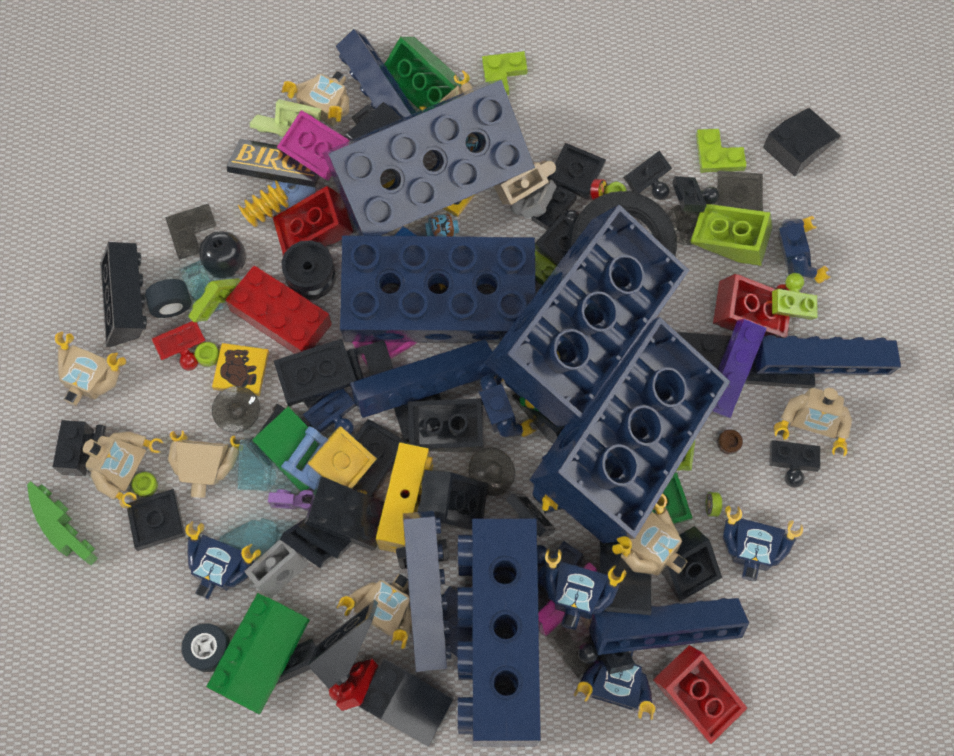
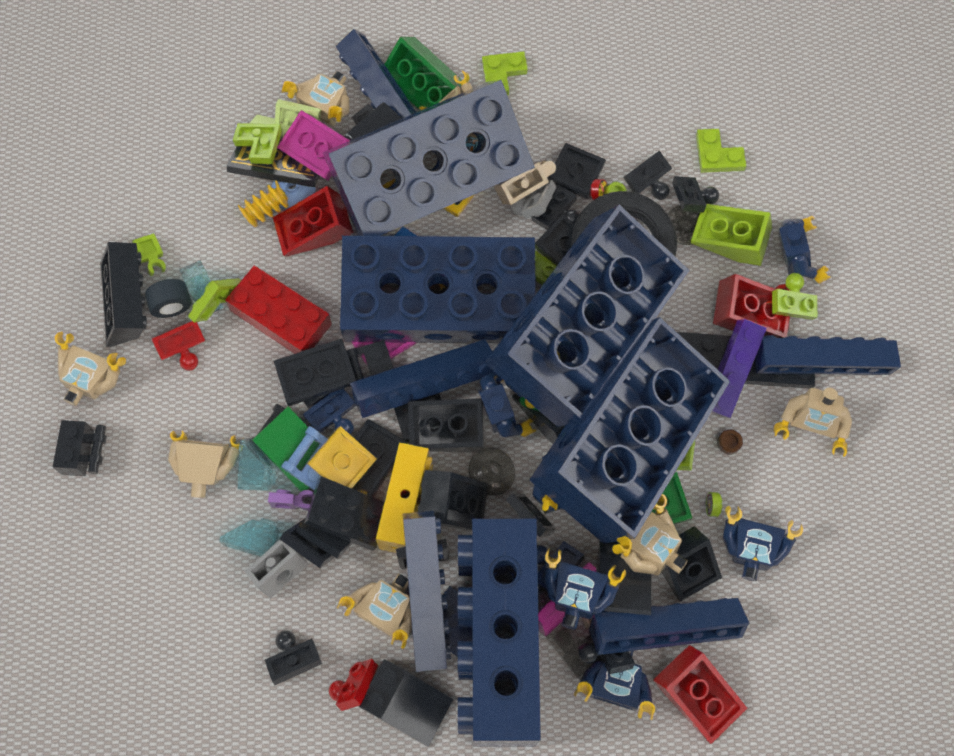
(54, 524): bright green slope -> none
(115, 461): tan torso -> none
(144, 484): lime tile -> none
(150, 252): none -> lime plate
(155, 520): black plate -> none
(185, 225): clear smoke plate -> none
(197, 644): black wheel -> none
(207, 354): lime tile -> none
(216, 562): dark blue torso -> none
(222, 254): black cylinder -> none
(230, 400): clear smoke dish -> none
(240, 367): tile -> none
(258, 653): green slope -> none
(262, 138): none -> lime plate
(309, 269): black wheel -> none
(338, 651): black slope -> none
(441, 226): head -> none
(740, 190): clear smoke plate -> none
(796, 457): black plate -> none
(800, 140): black slope -> none

